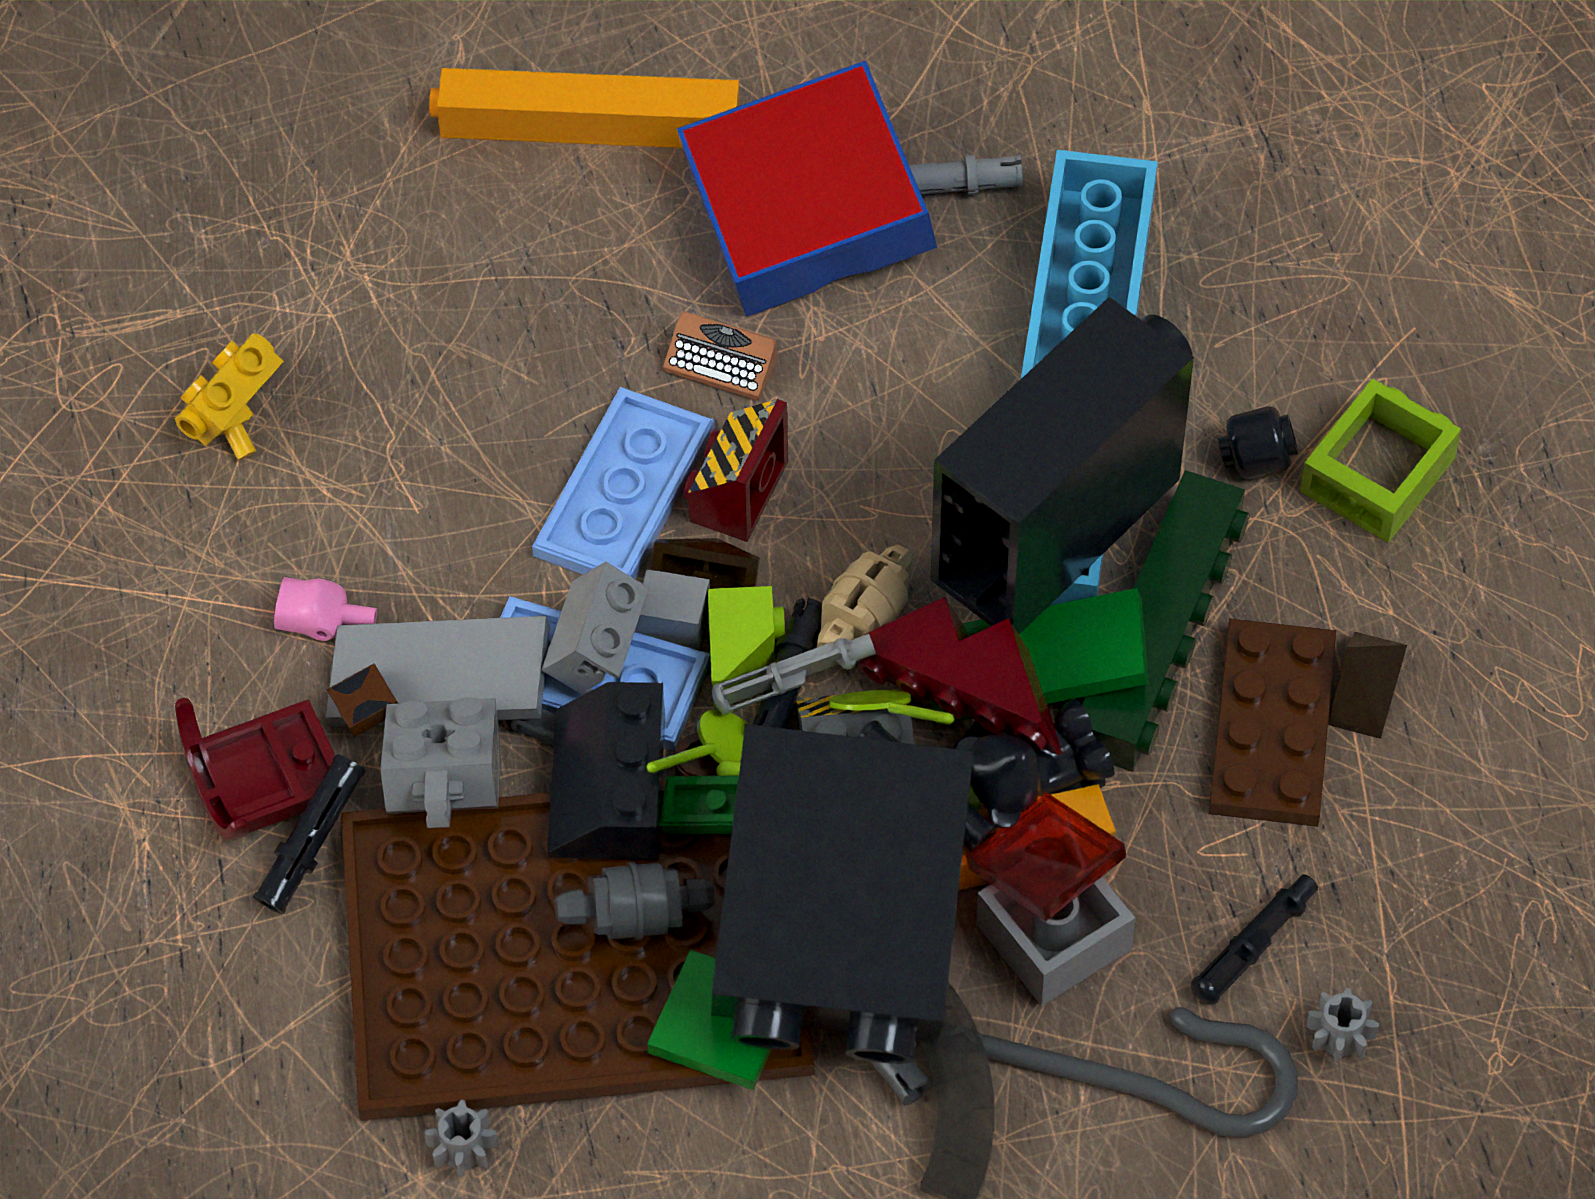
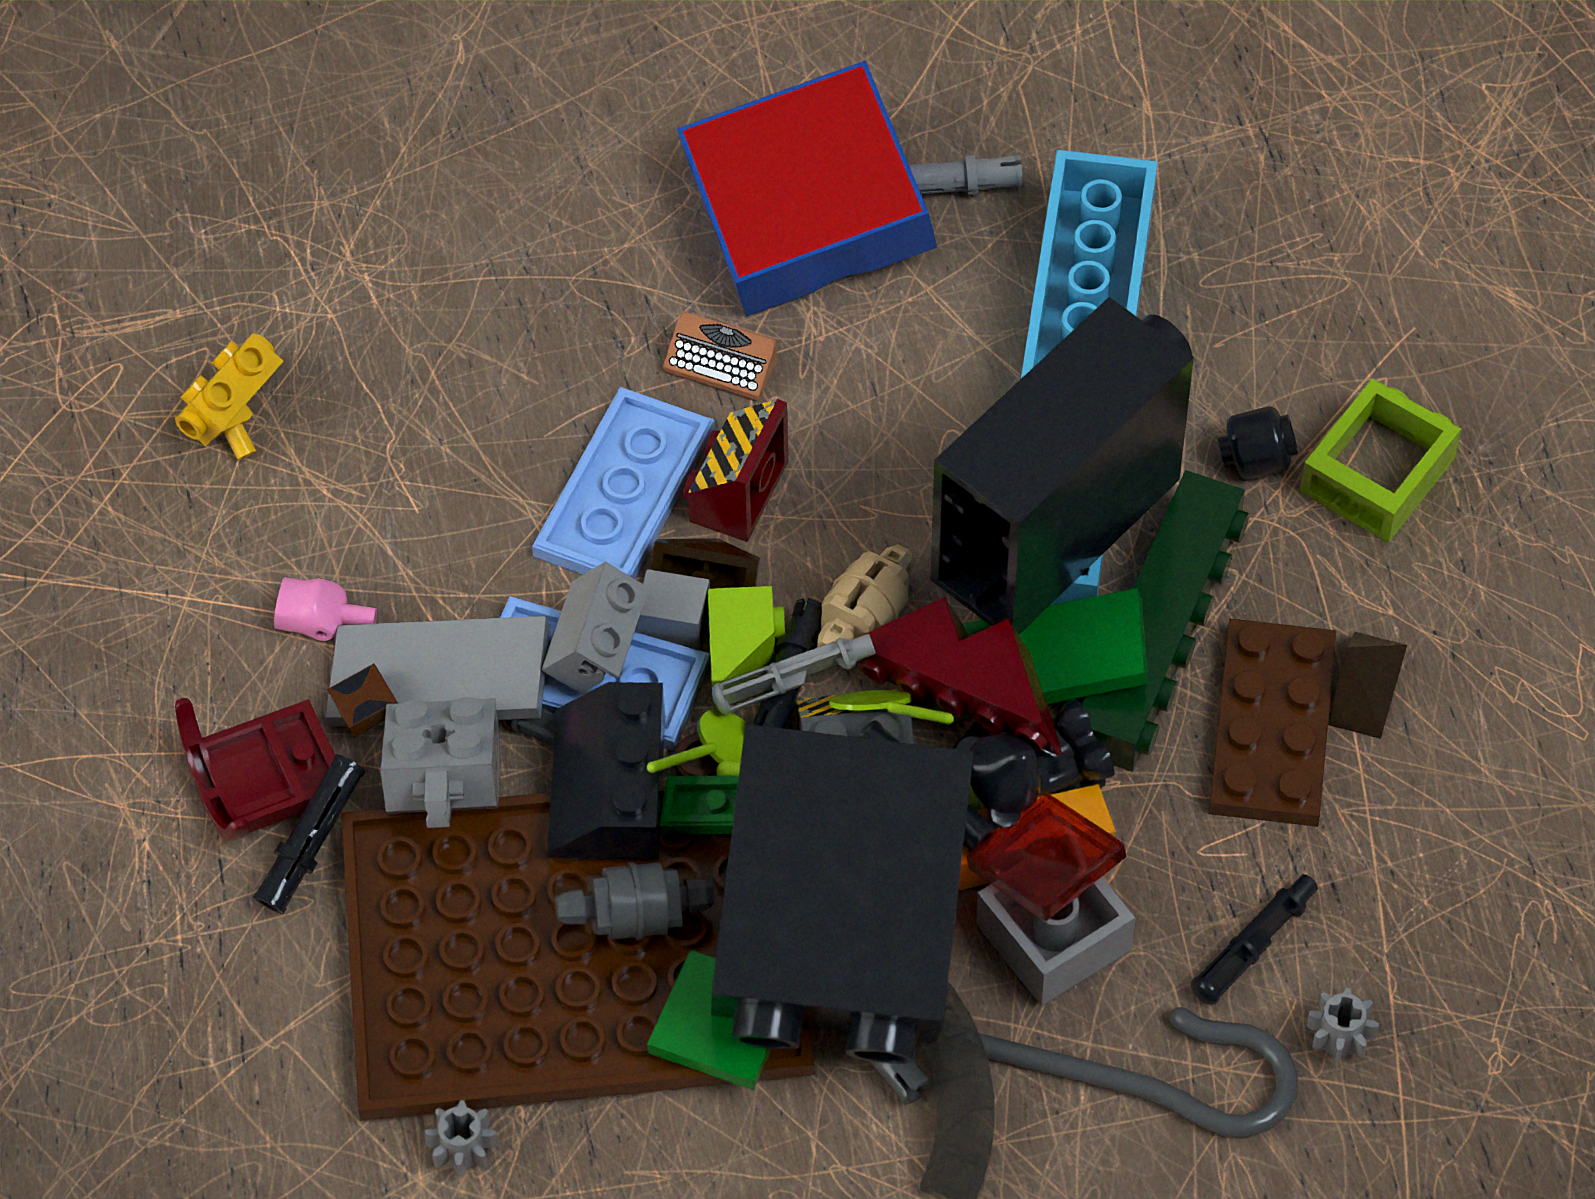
(574, 106): light orange brick -> none

